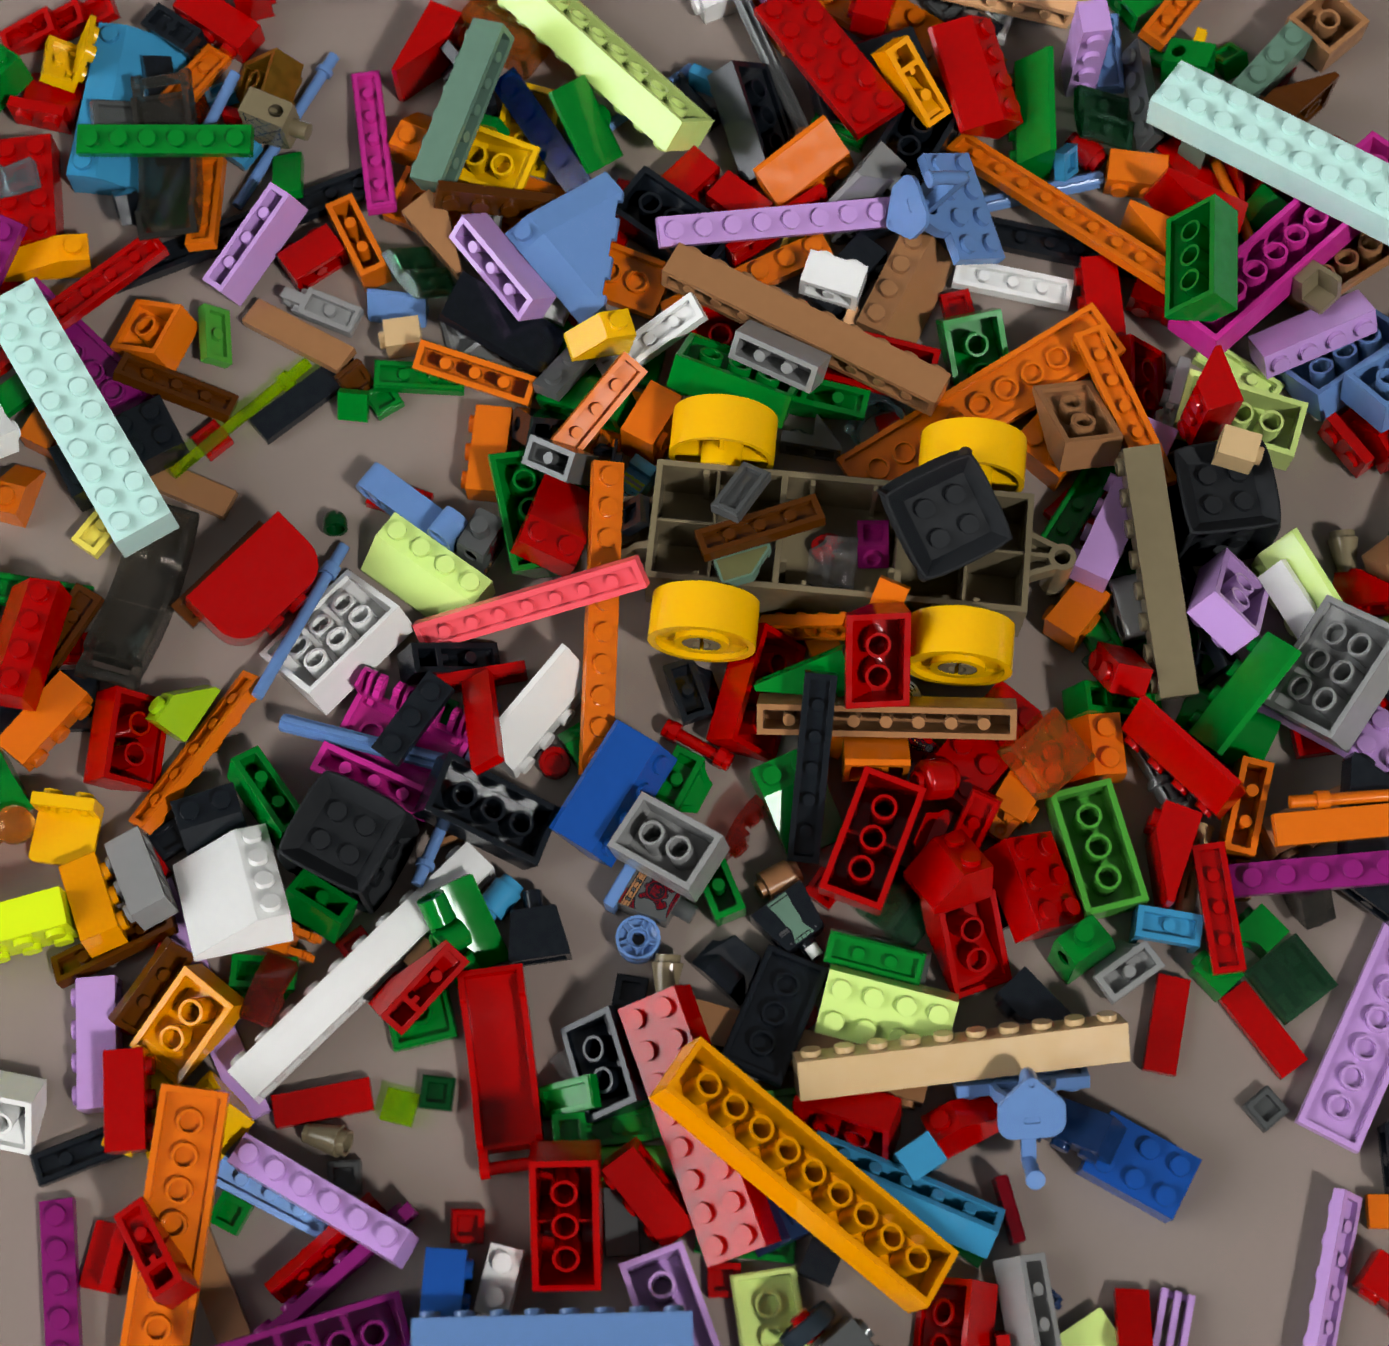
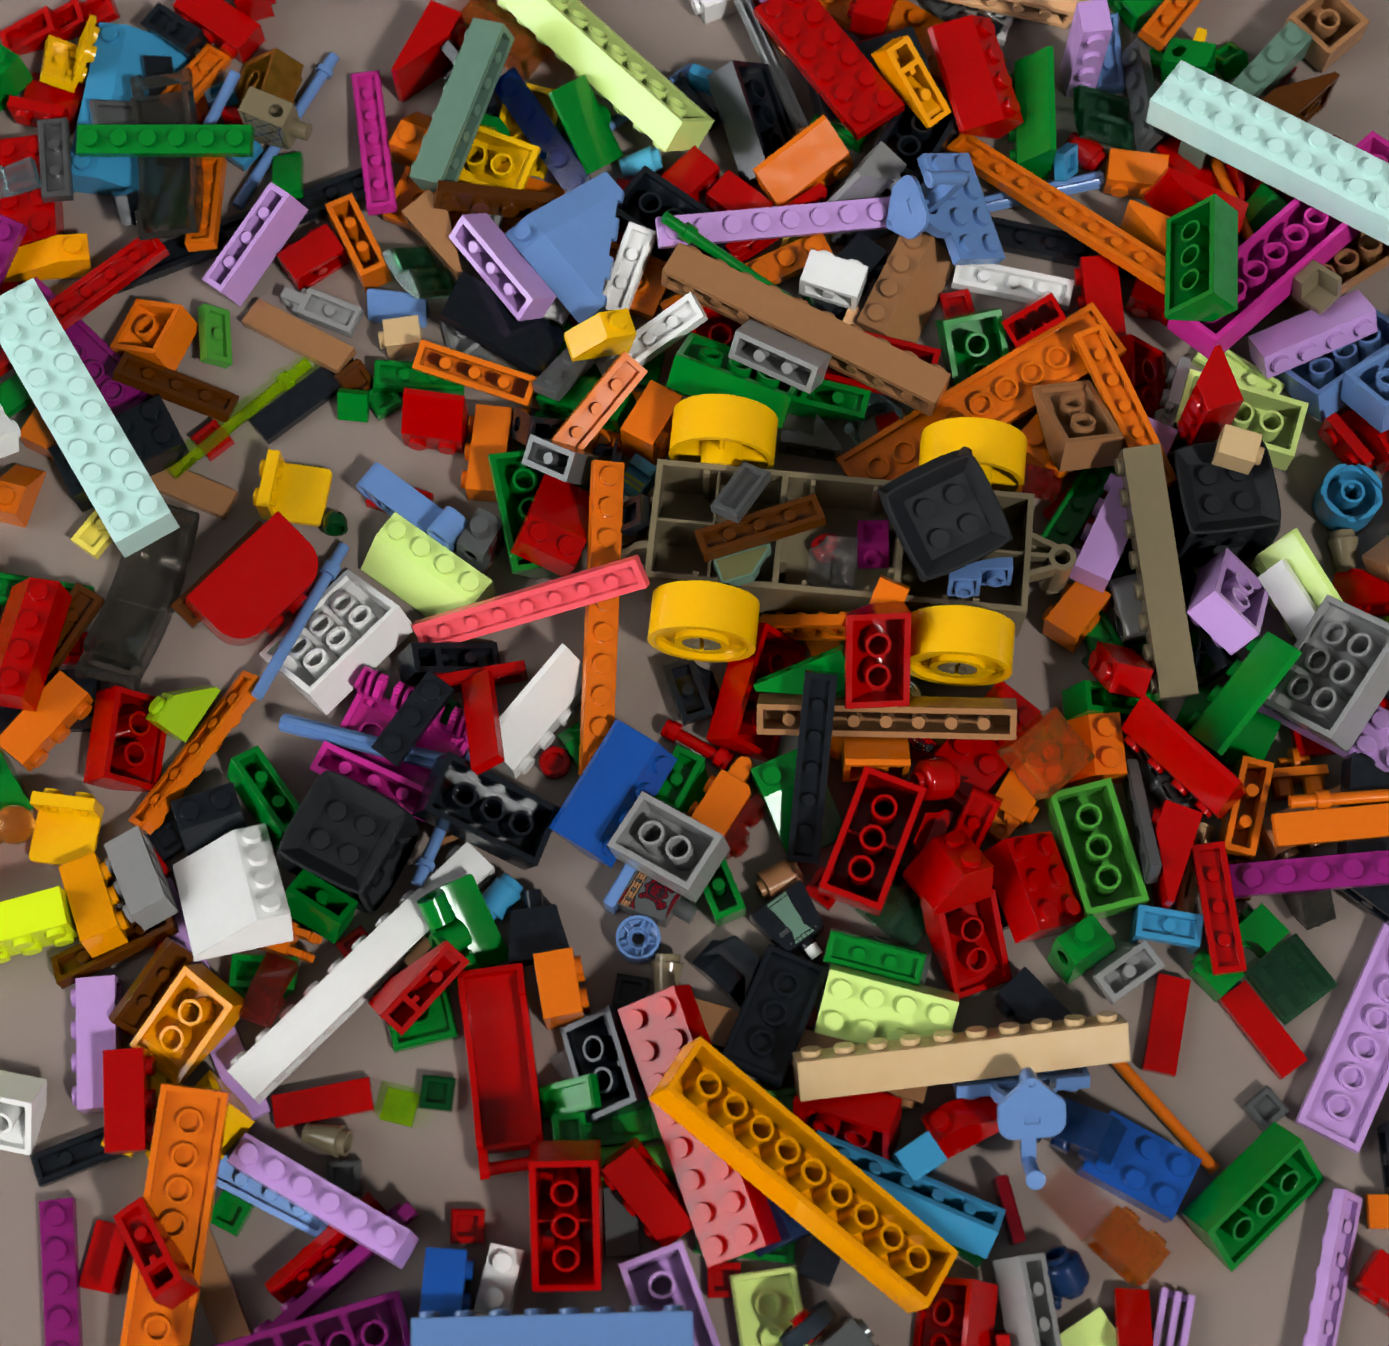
(55, 160): none -> flat silver tile
(293, 490): none -> yellow bracket
(434, 421): none -> red slope
(559, 987): none -> orange brick
(629, 266): none -> white tile
(634, 162): none -> medium azure cone
(689, 234): none -> green bar
(724, 797): none -> orange hinge
(968, 579): none -> medium blue slope
(1033, 319): none -> red torso
(1042, 482): none -> clear red slope
(1066, 1272): none -> dark blue head
(1127, 1245): none -> clear orange brick
(1141, 822): none -> dark grey tile
(1166, 1116): none -> orange bar
(1253, 1195): none -> green slope
(1310, 775): none -> orange hips
(1348, 497): none -> dark azure brick

